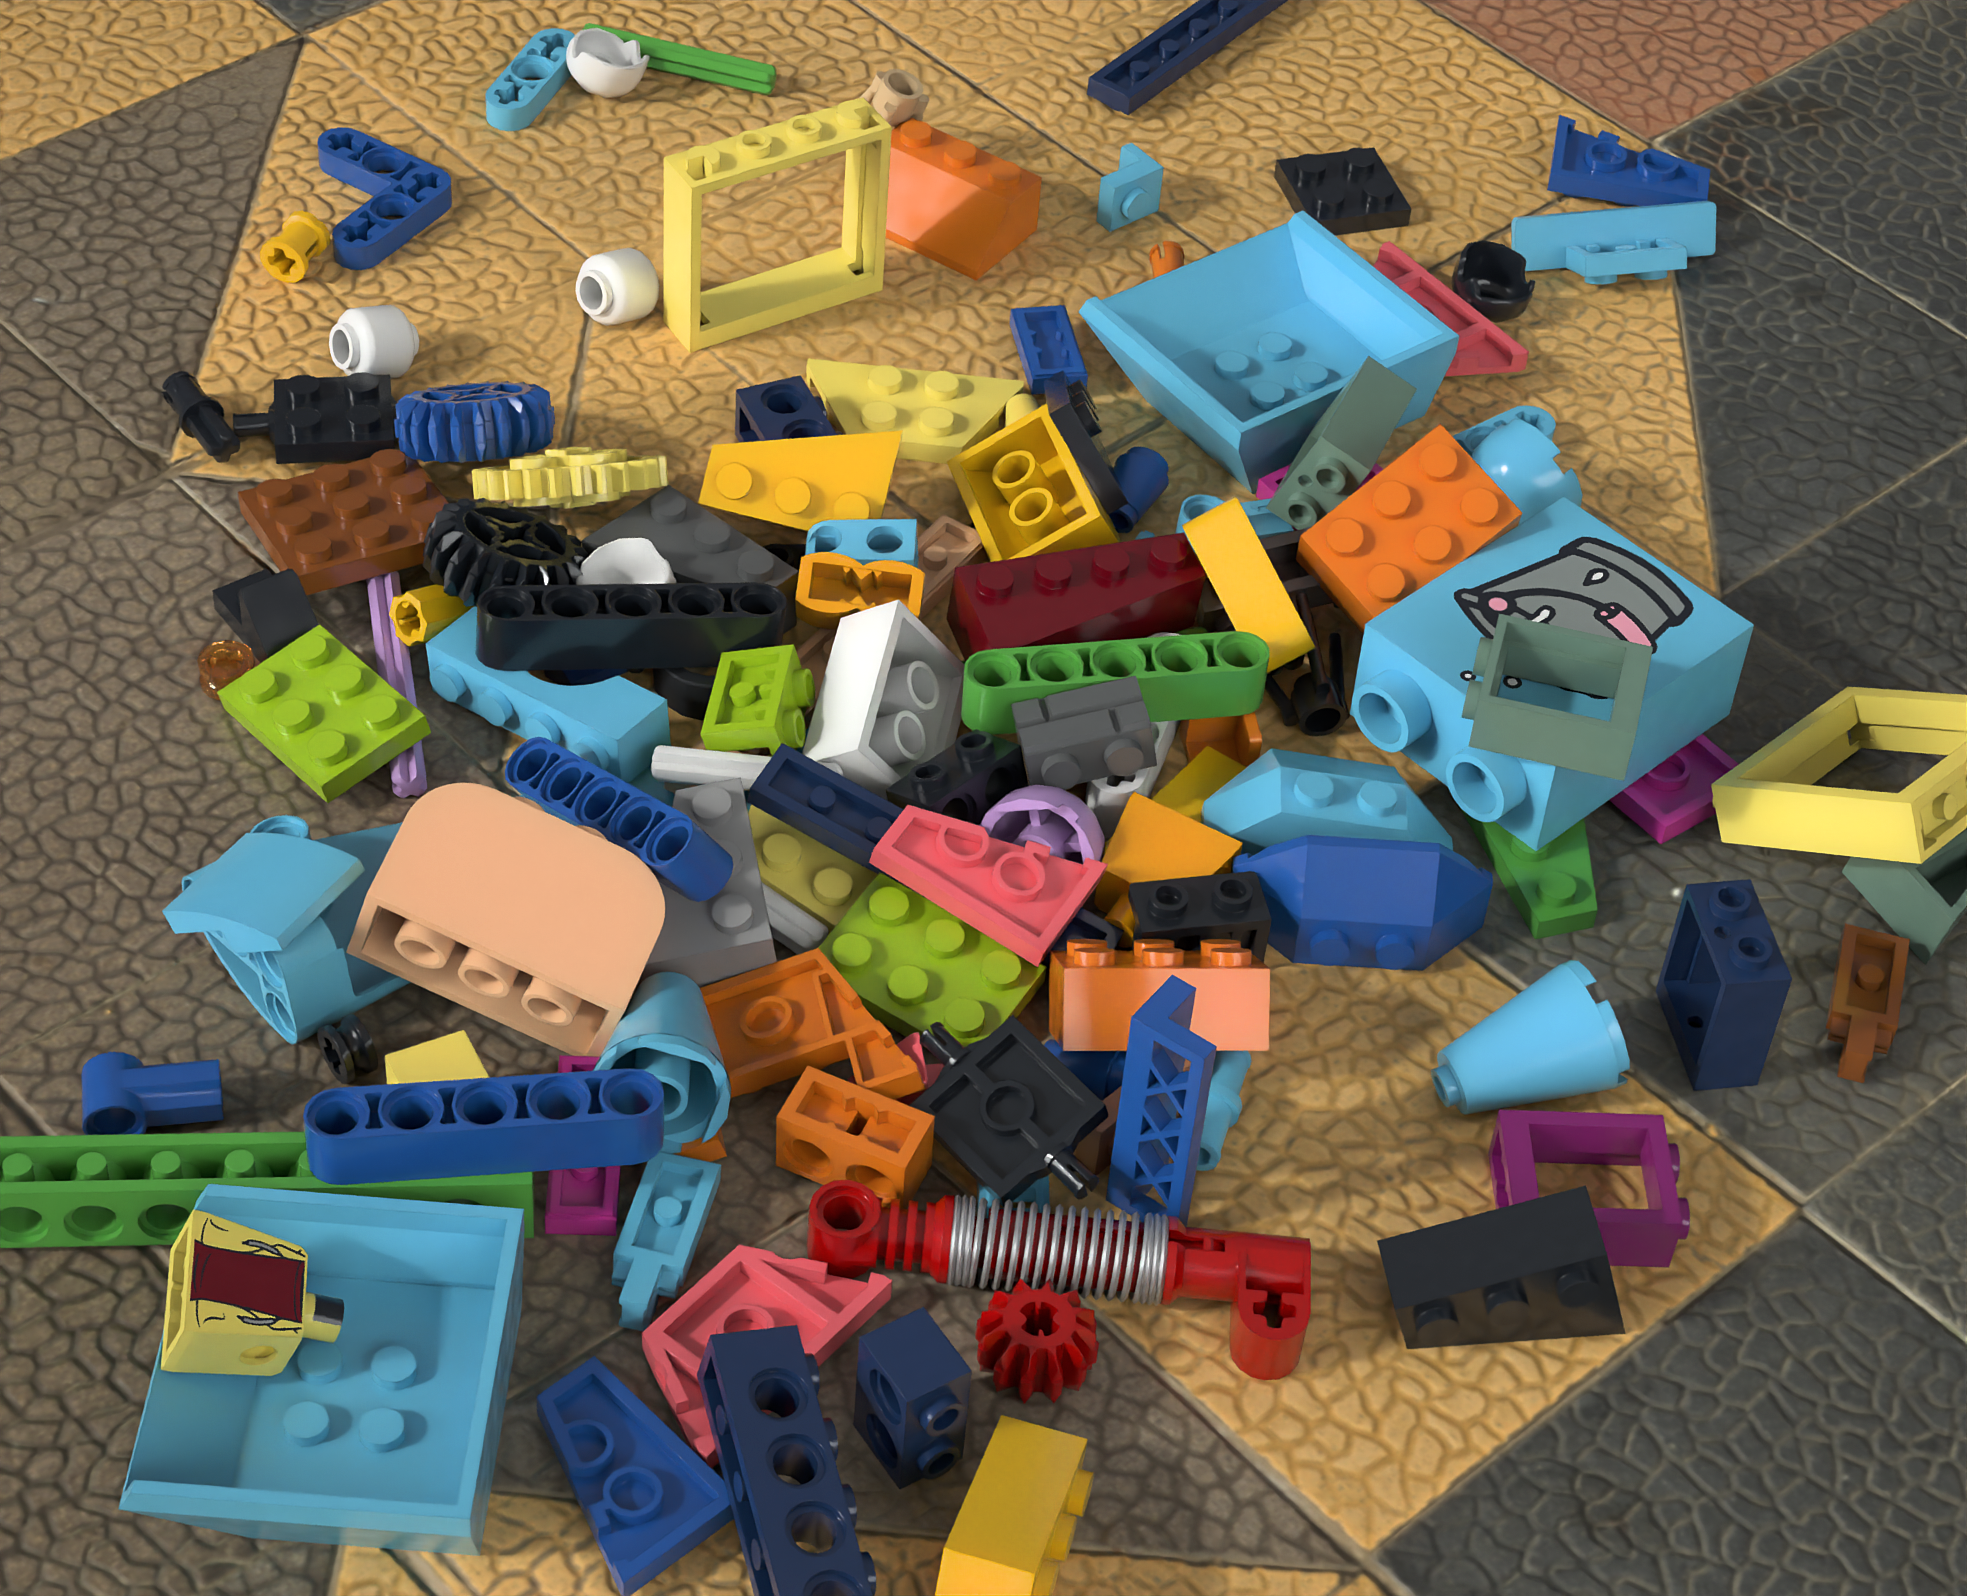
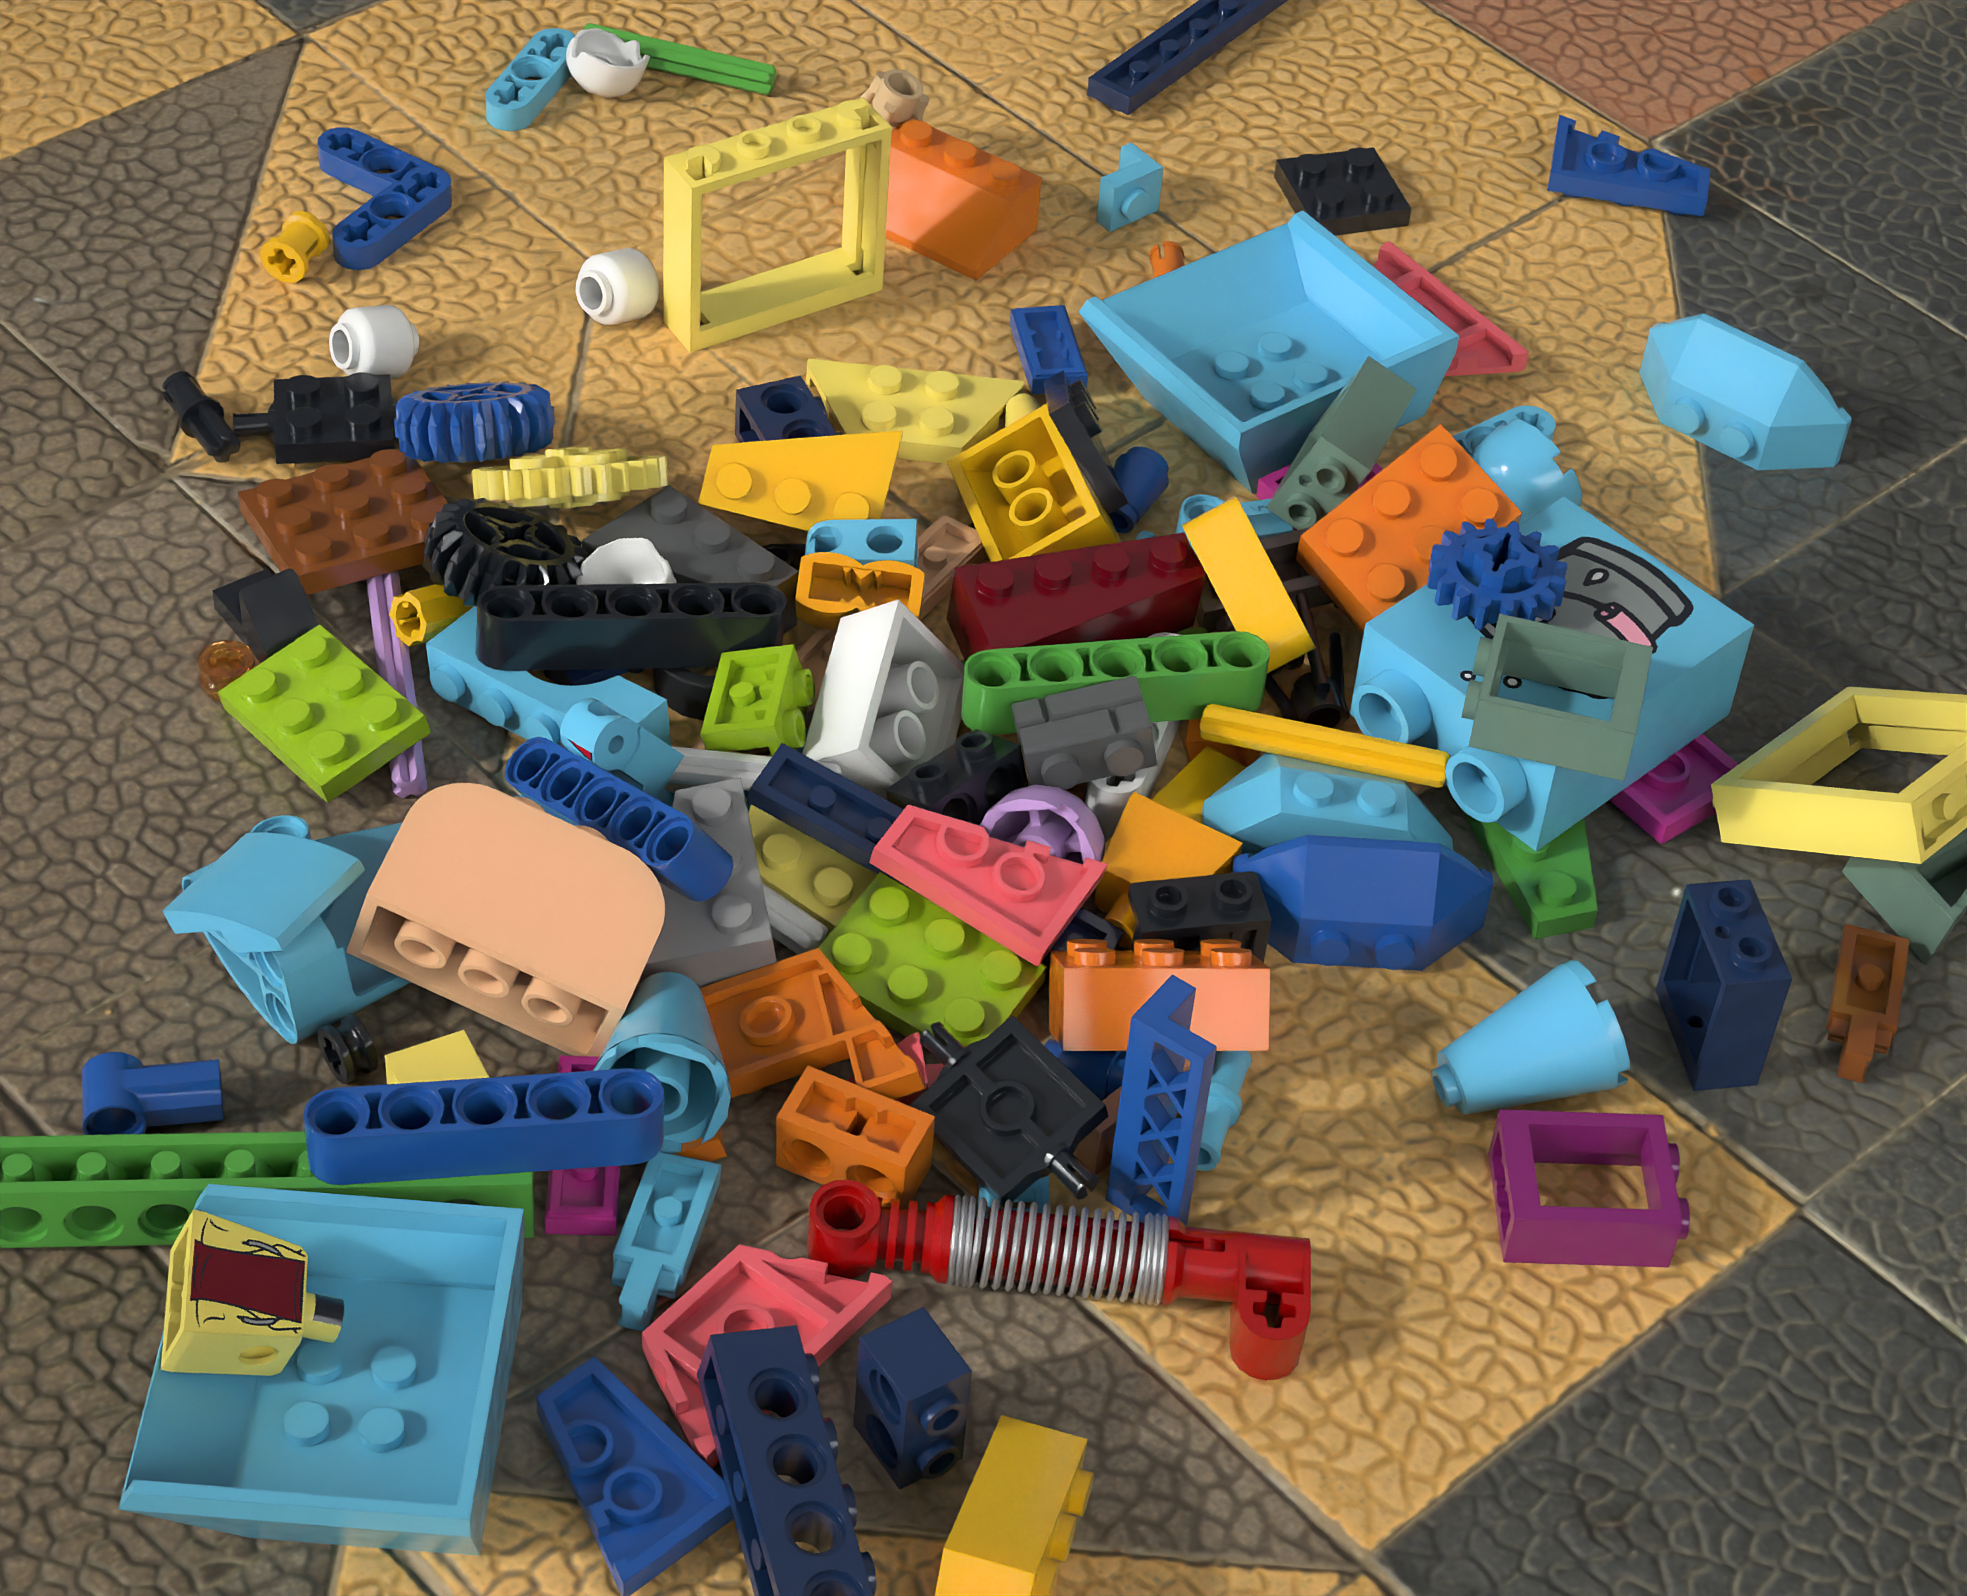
(619, 746): none -> medium azure leg
(1037, 1340): red gear -> none
(1324, 745): none -> yellow axle
(1492, 280): black hair -> none
(1496, 574): none -> blue gear
(1504, 1276): black wedge -> none
(1617, 240): medium azure bracket -> none
(1741, 396): none -> medium azure wedge

